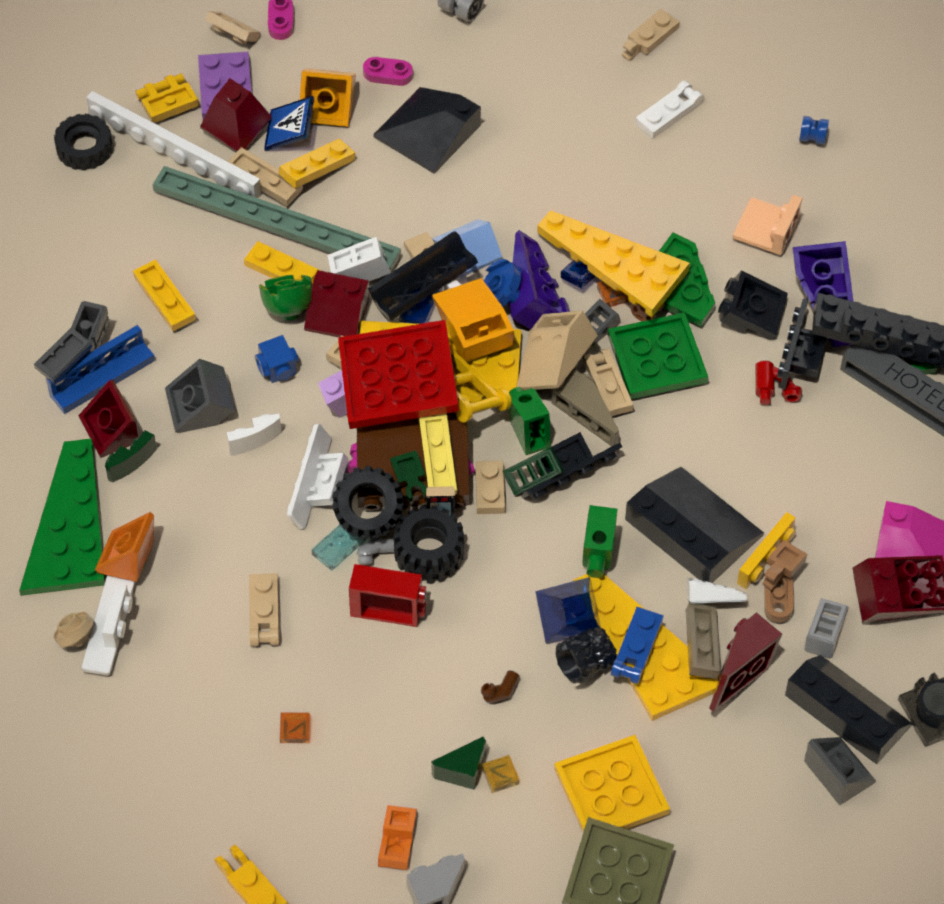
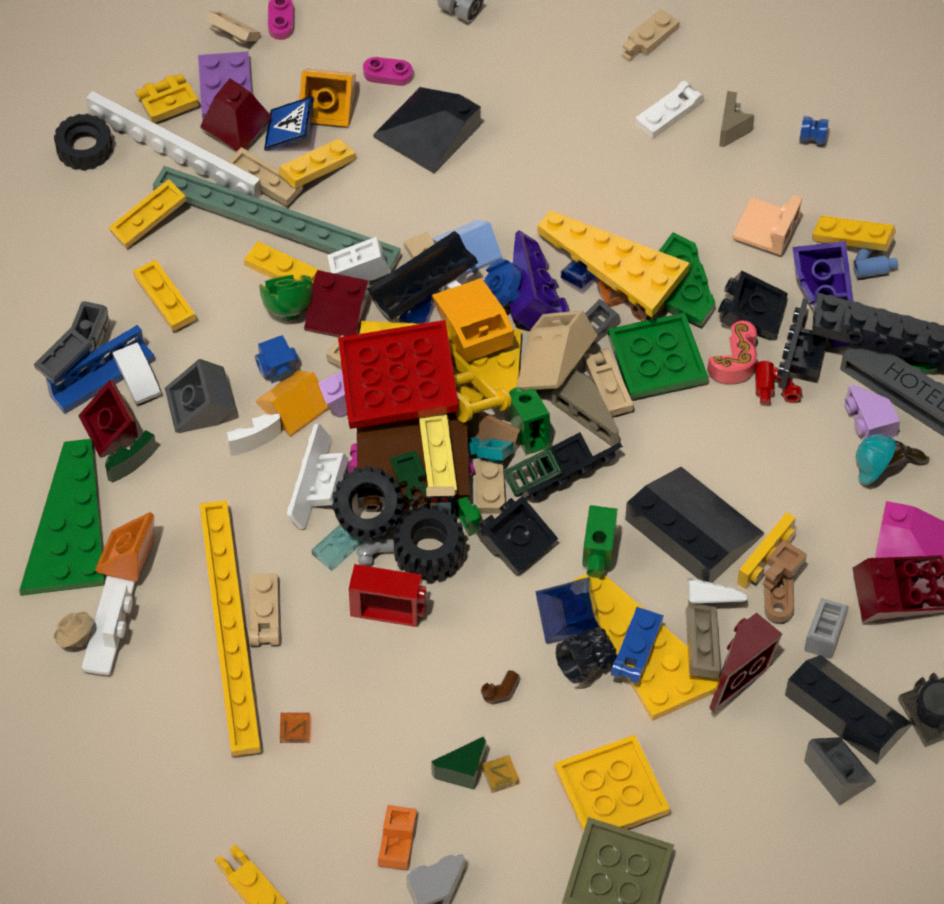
(136, 373): none -> white slope
(147, 213): none -> yellow plate
(229, 629): none -> yellow plate
(296, 401): none -> light orange slope
(468, 515): none -> green plate
(487, 426): none -> medium nougat slope
(492, 449): none -> teal plate
(516, 534): none -> black plate
(734, 123): none -> dark tan slope
(743, 359): none -> coral animal
(854, 232): none -> yellow plate
(871, 412): none -> lavender slope
(872, 266): none -> medium blue plant
(883, 452): none -> teal piece

